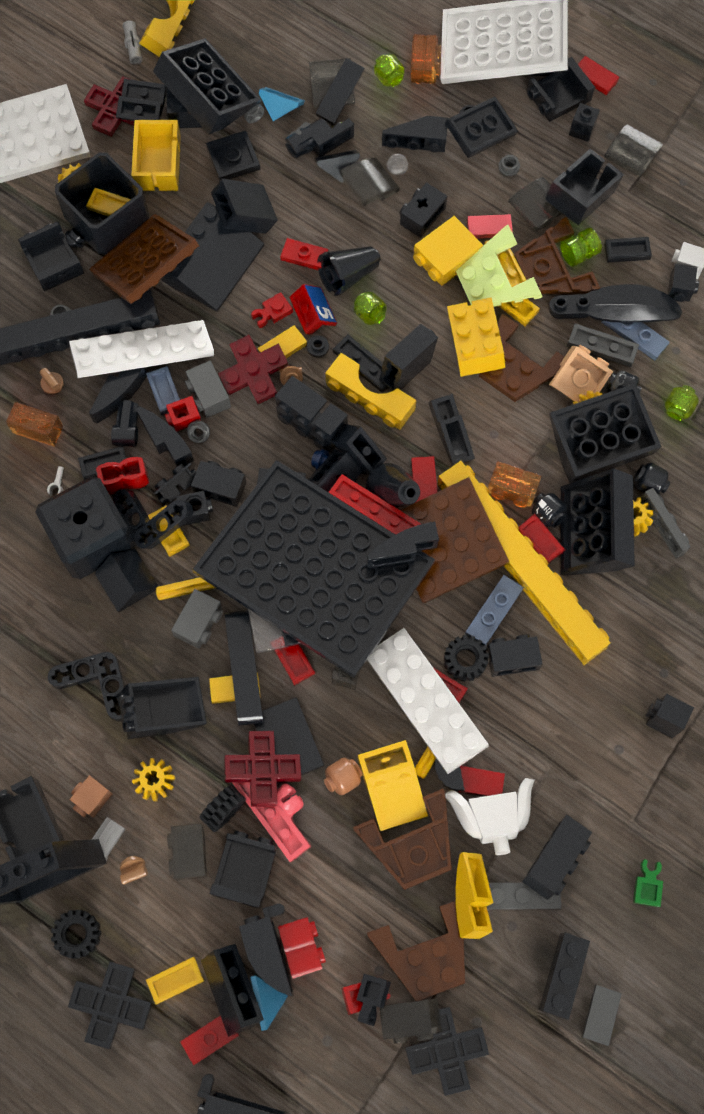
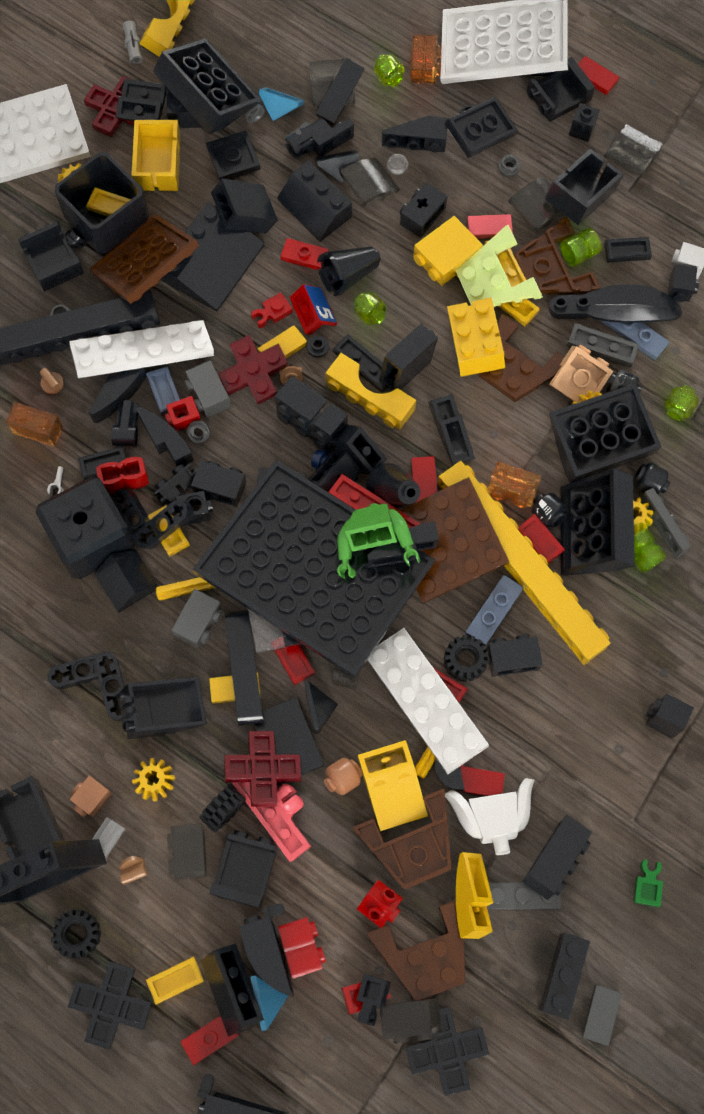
(315, 201): none -> black slope
(319, 705): none -> black slope
(369, 529): none -> bright green torso
(380, 904): none -> red brick
(646, 552): none -> clear neon green wheel

